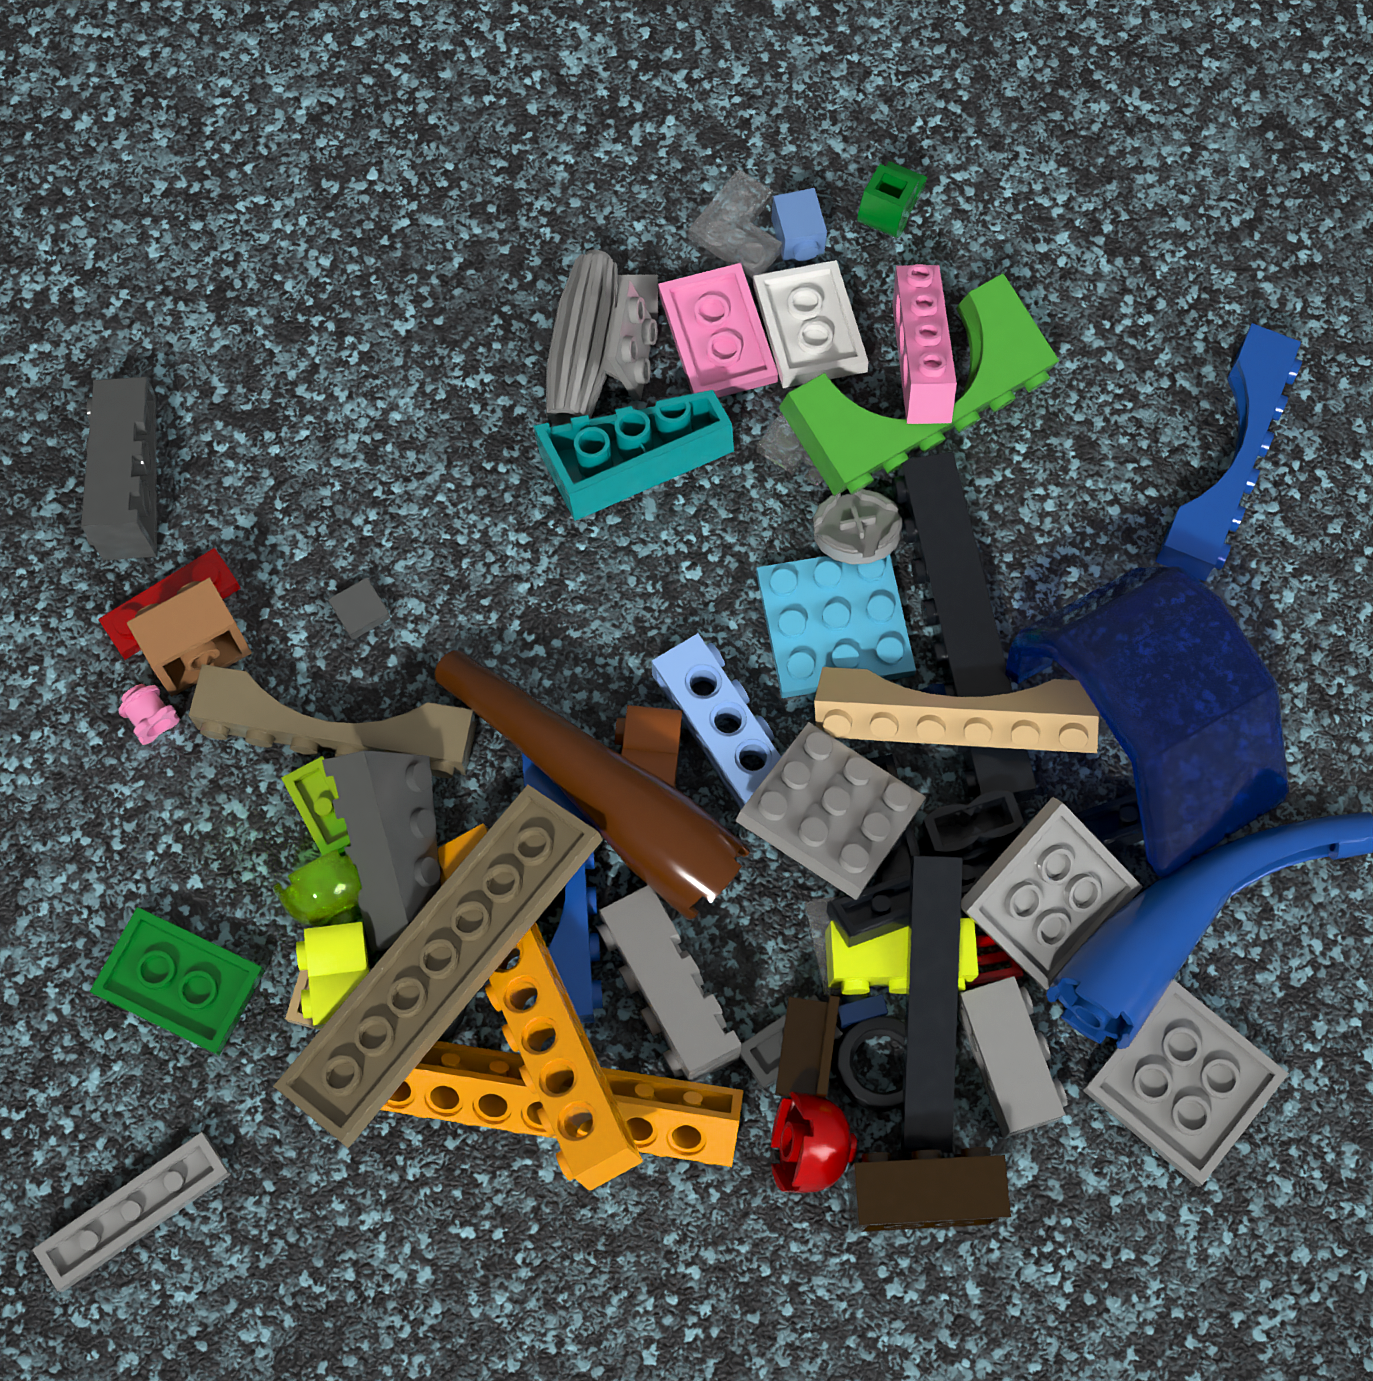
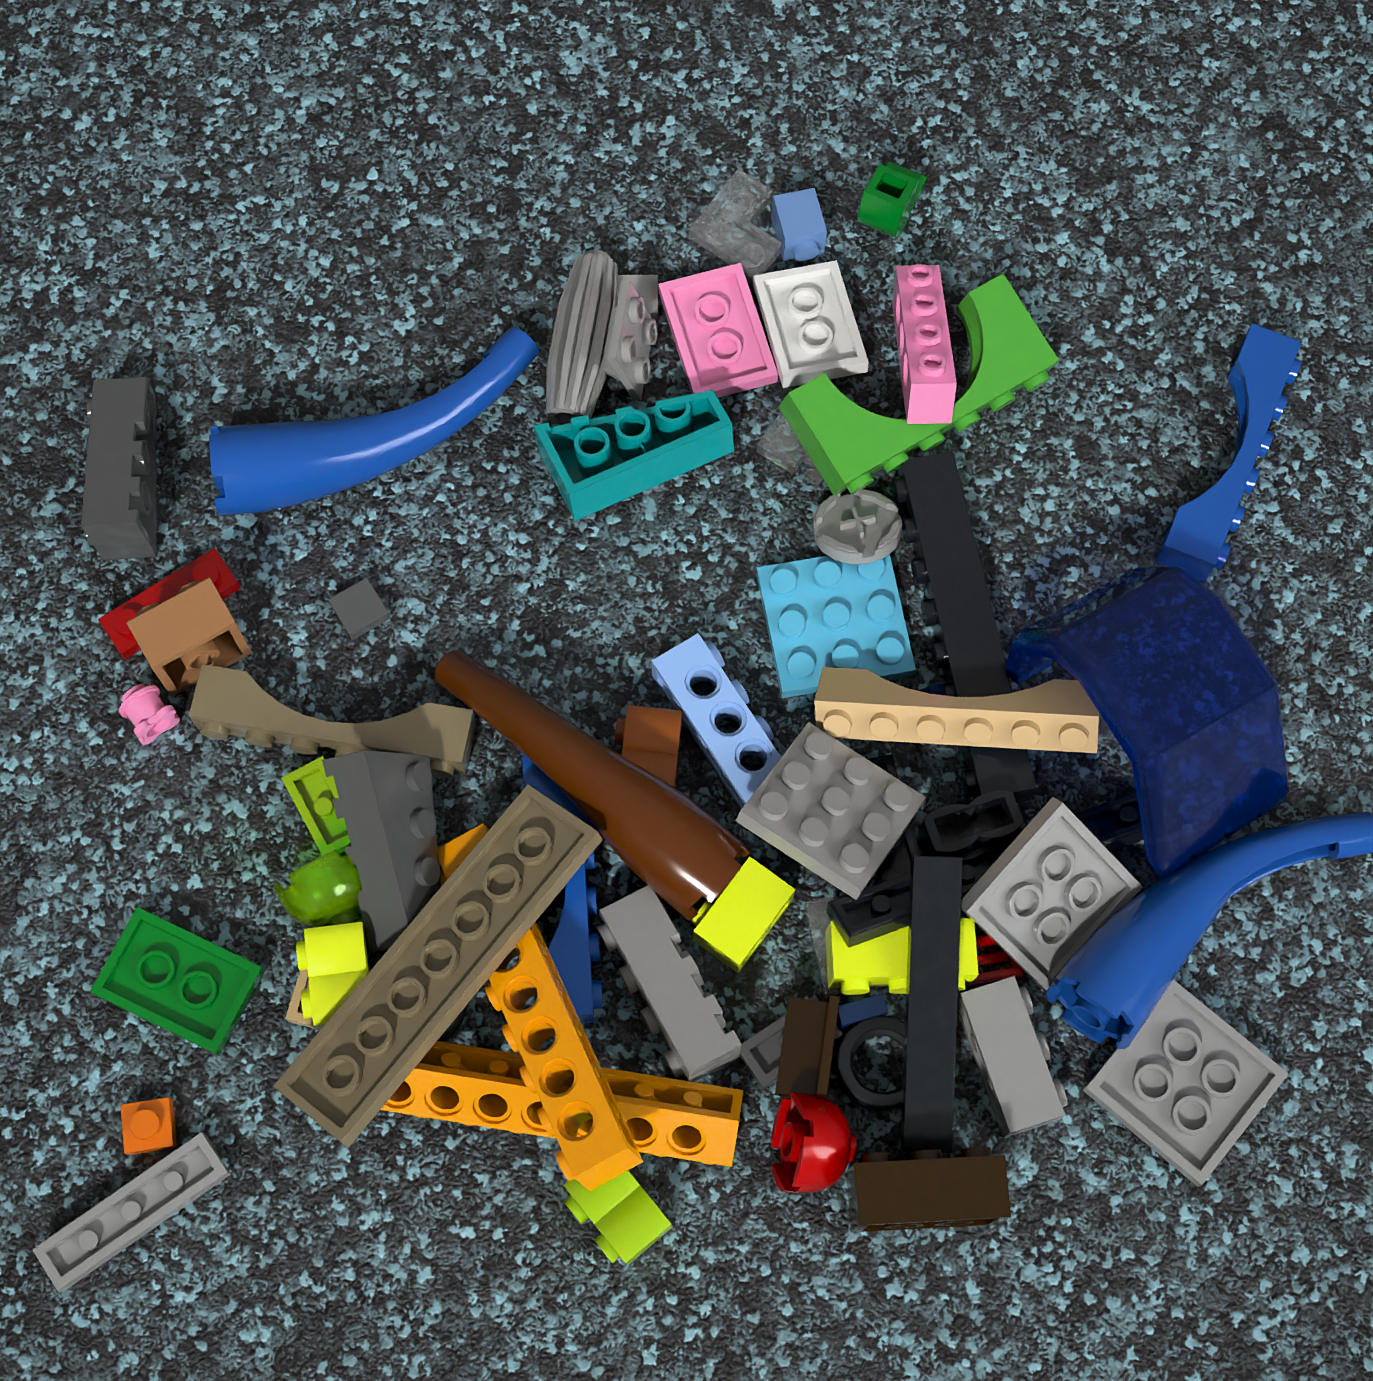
(148, 1126): none -> orange plate
(302, 461): none -> blue brick
(621, 1213): none -> lime brick
(742, 914): none -> neon yellow brick

